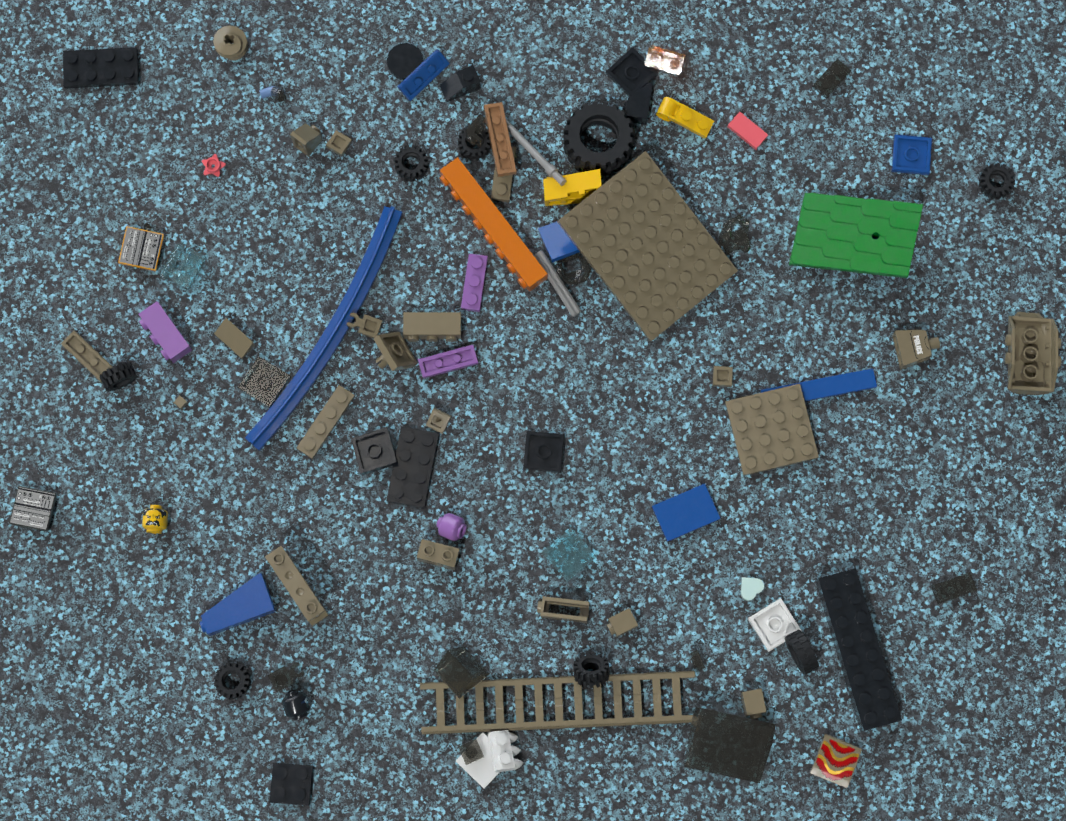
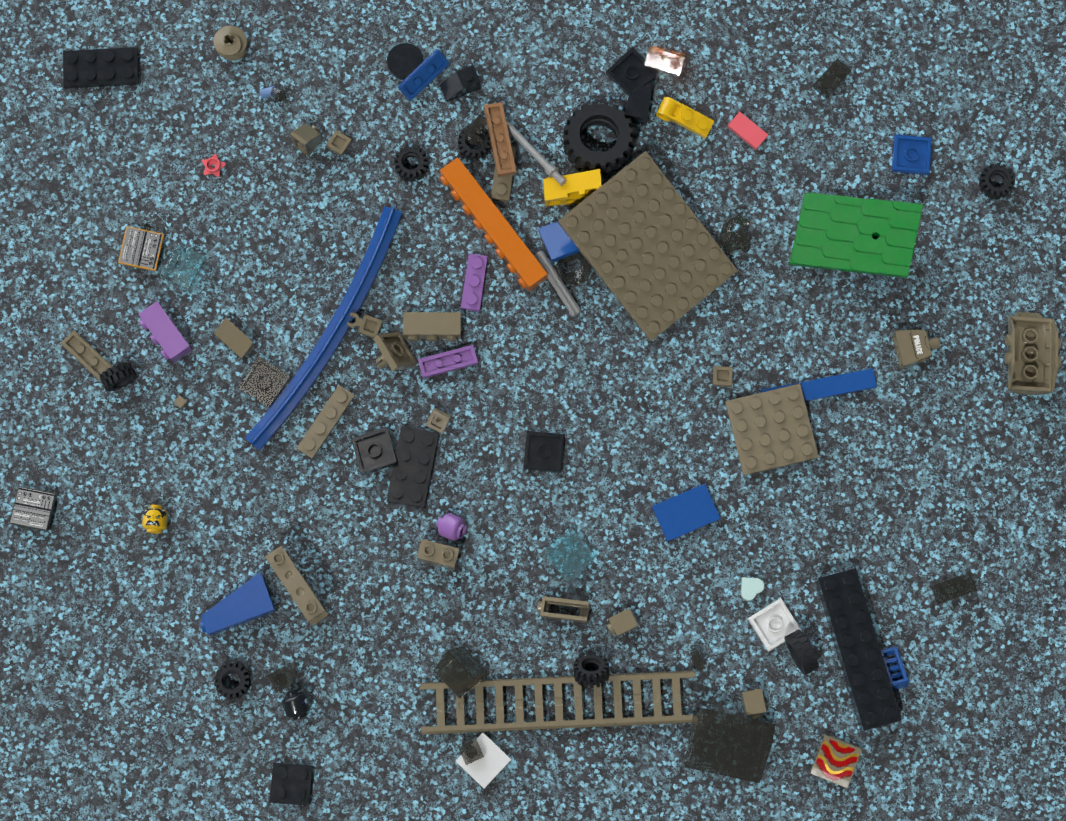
(503, 752): white plate -> none
(904, 682): none -> blue slope

